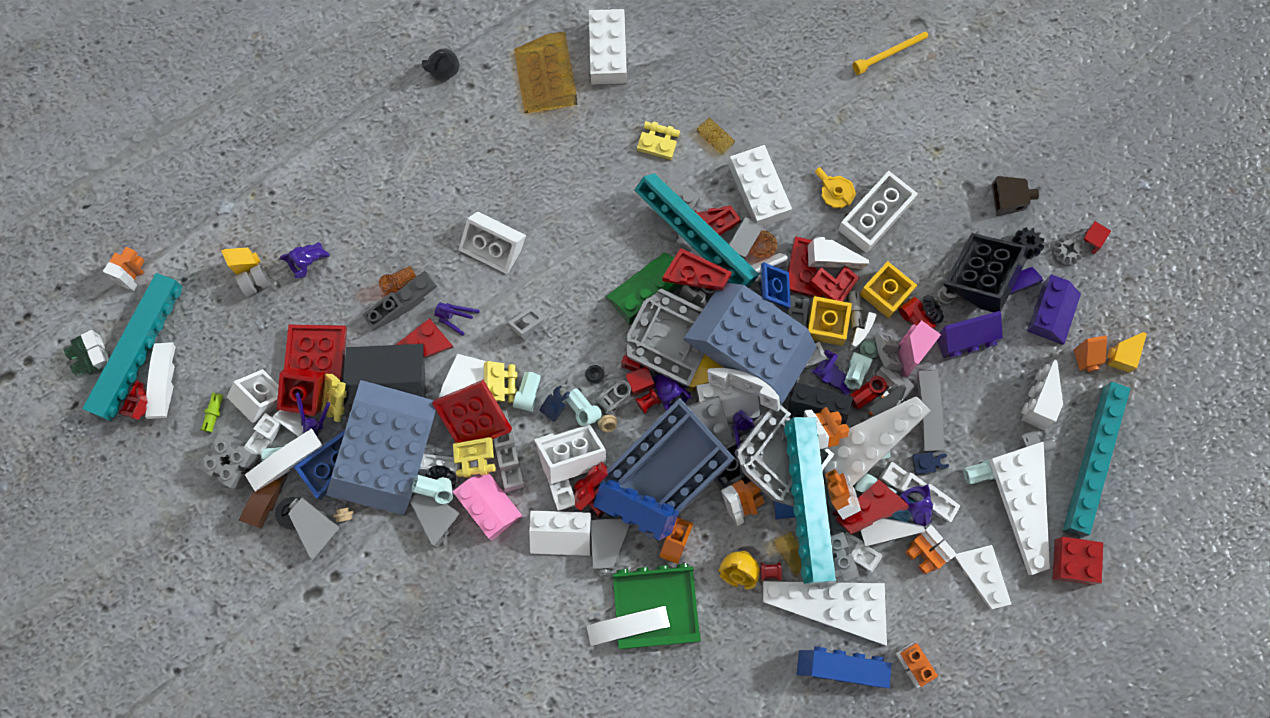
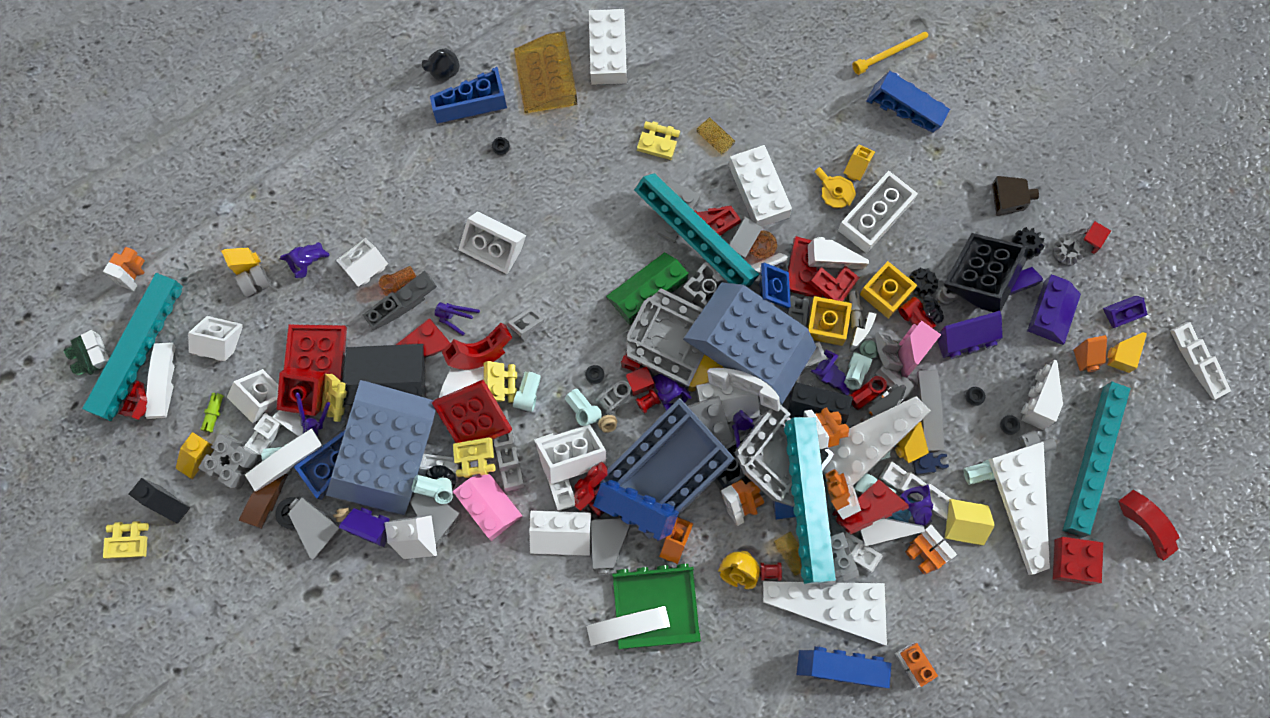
(125, 546): none -> light yellow plate
(159, 500): none -> black slope
(192, 454): none -> yellow slope
(214, 338): none -> white slope
(362, 262): none -> white slope
(366, 526): none -> dark purple slope
(412, 537): none -> white slope
(469, 98): none -> blue wedge
(473, 355): none -> red arch
(500, 141): none -> black plate
(553, 404): dark blue plate -> none
(696, 271): red wing -> none
(858, 162): none -> yellow slope
(908, 102): none -> blue wedge
(912, 445): none -> yellow slope
(931, 279): none -> black gear
(968, 522): none -> light yellow slope
(979, 392): none -> black plate
(985, 574): white wing -> none
(1015, 423): none -> black plate
(1126, 311): none -> dark purple slope
(1153, 521): none -> red arch
(1199, 360): none -> white slope

